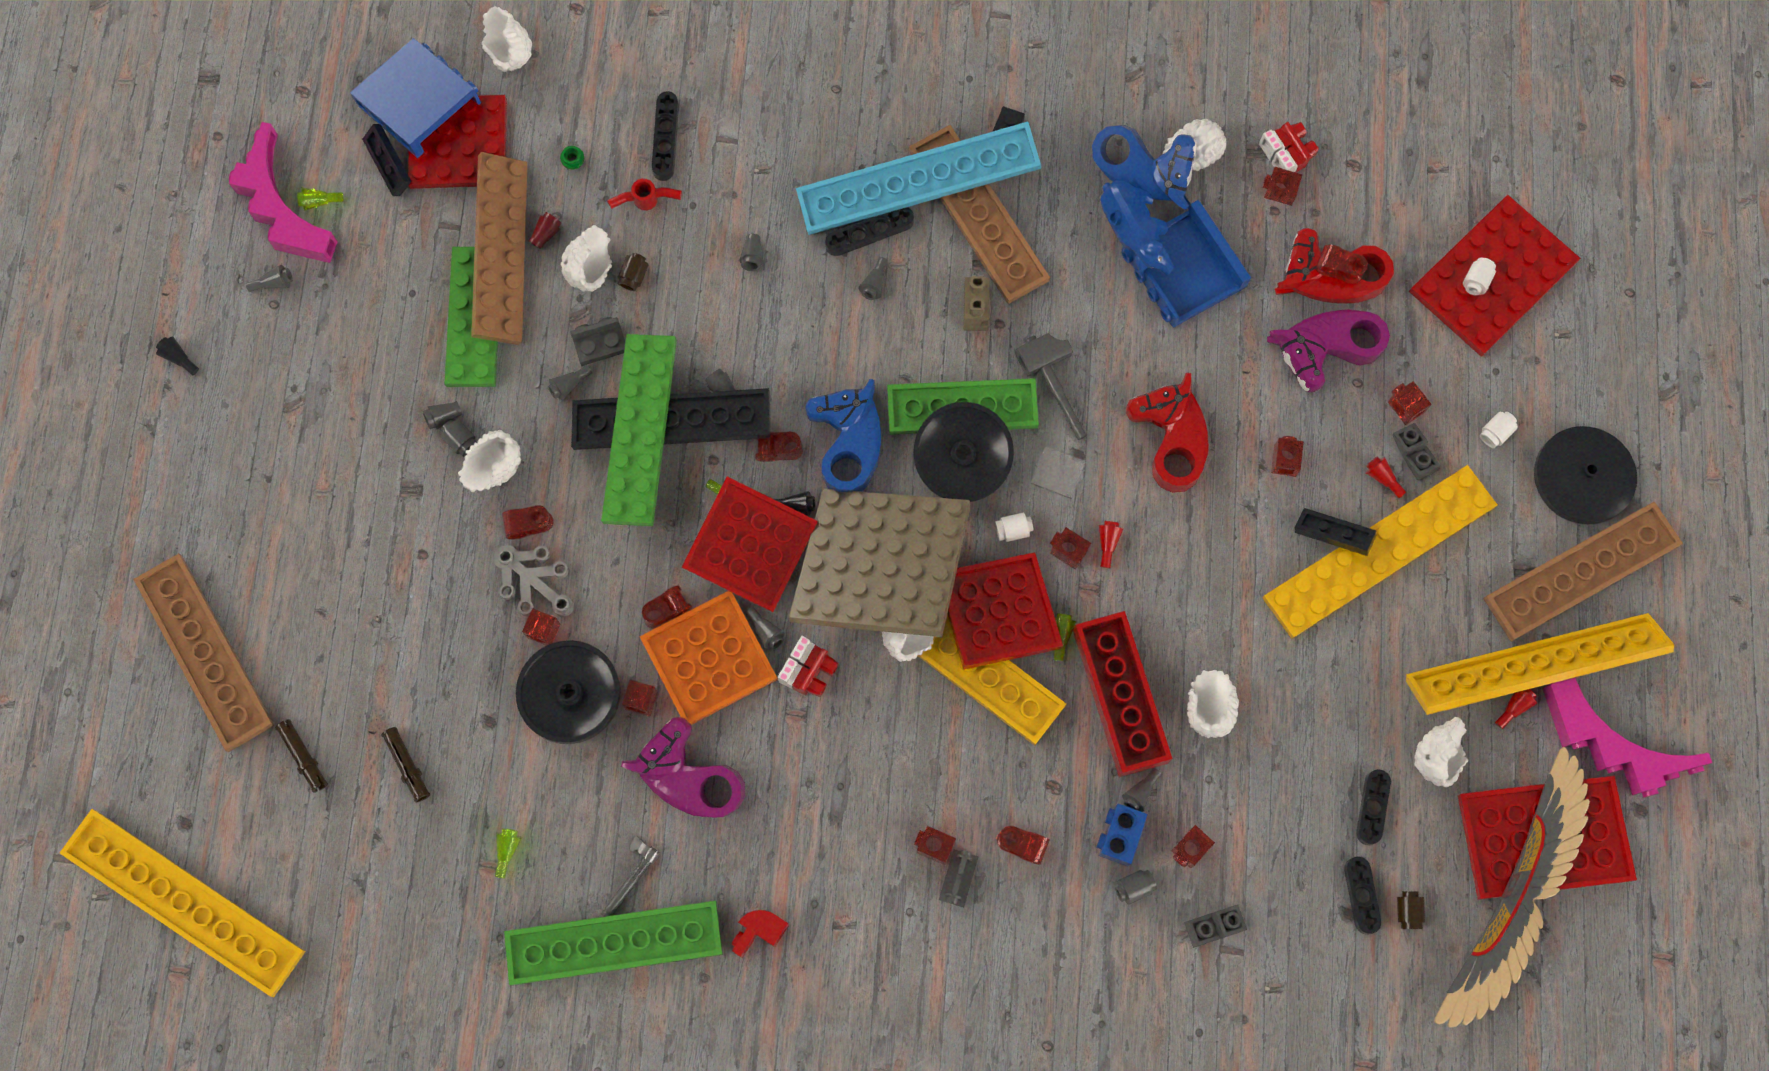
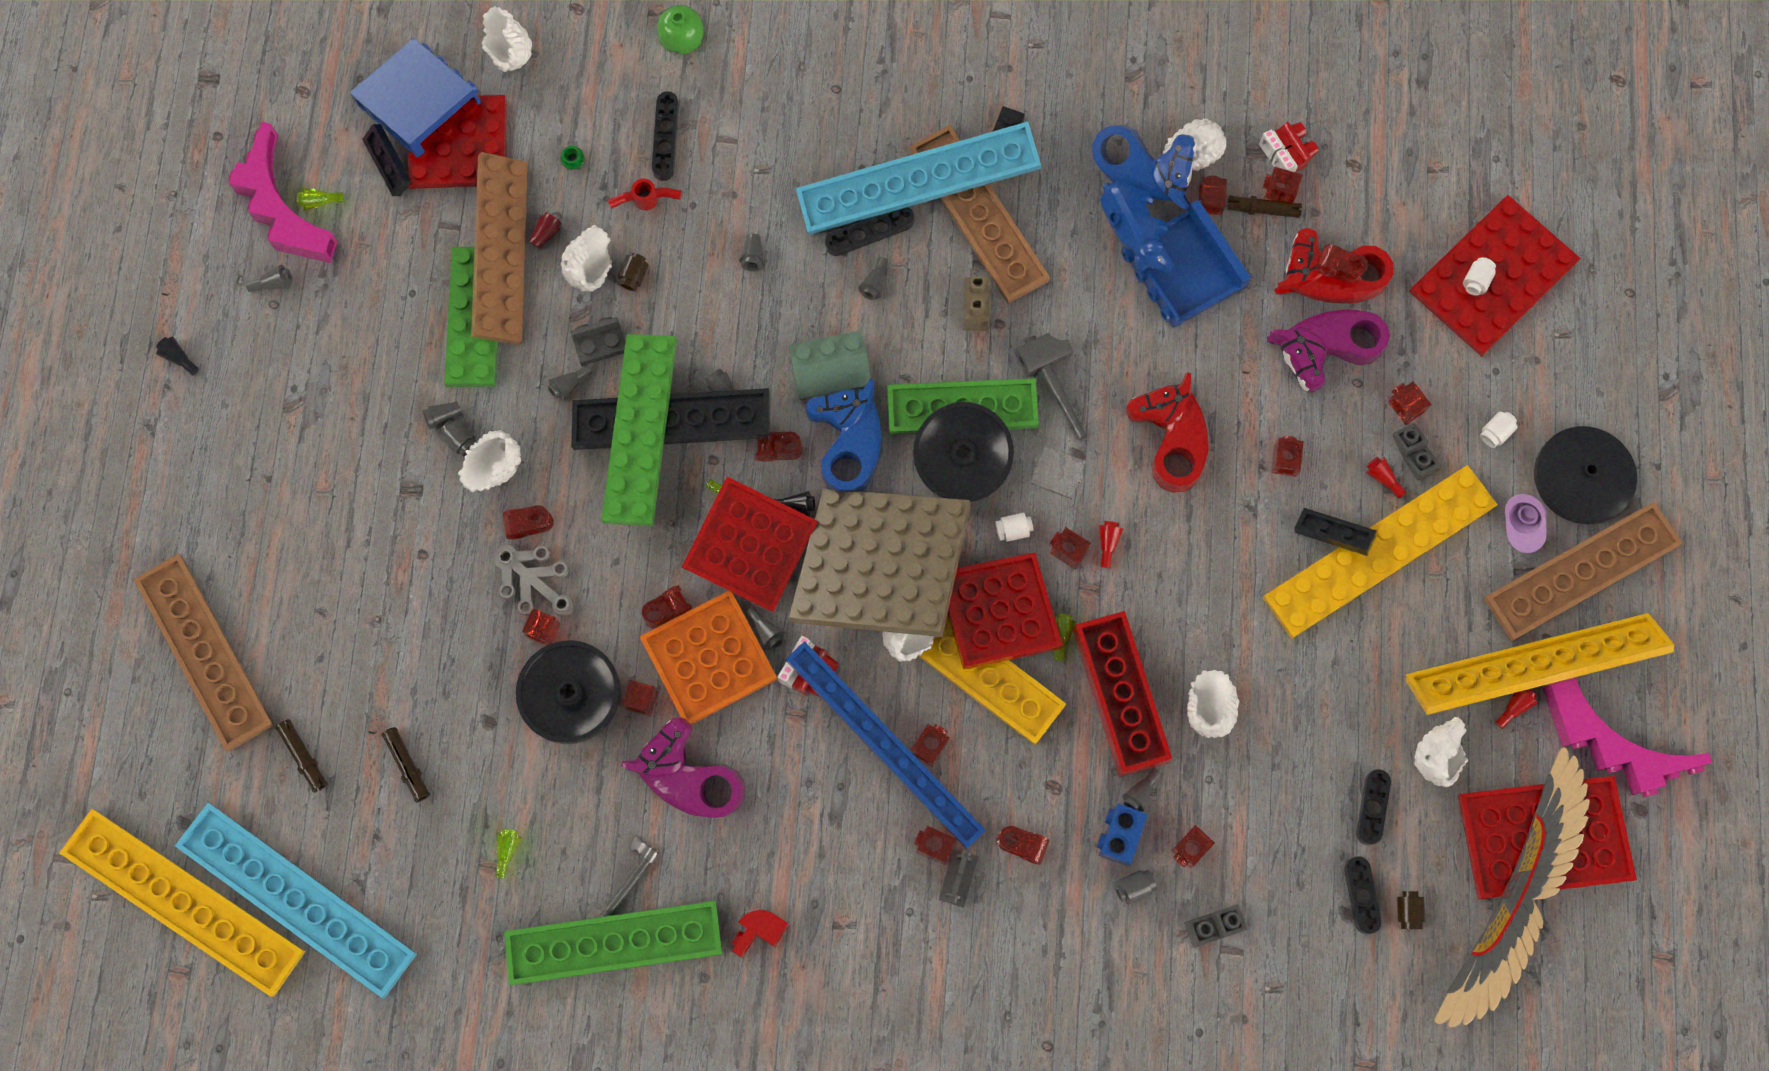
(296, 900): none -> medium azure plate
(680, 29): none -> bright green cylinder
(830, 364): none -> sand green slope
(885, 745): none -> blue plate
(927, 755): none -> clear red brick
(1213, 194): none -> clear red brick
(1253, 205): none -> dark brown pin
(1526, 523): none -> lavender piece

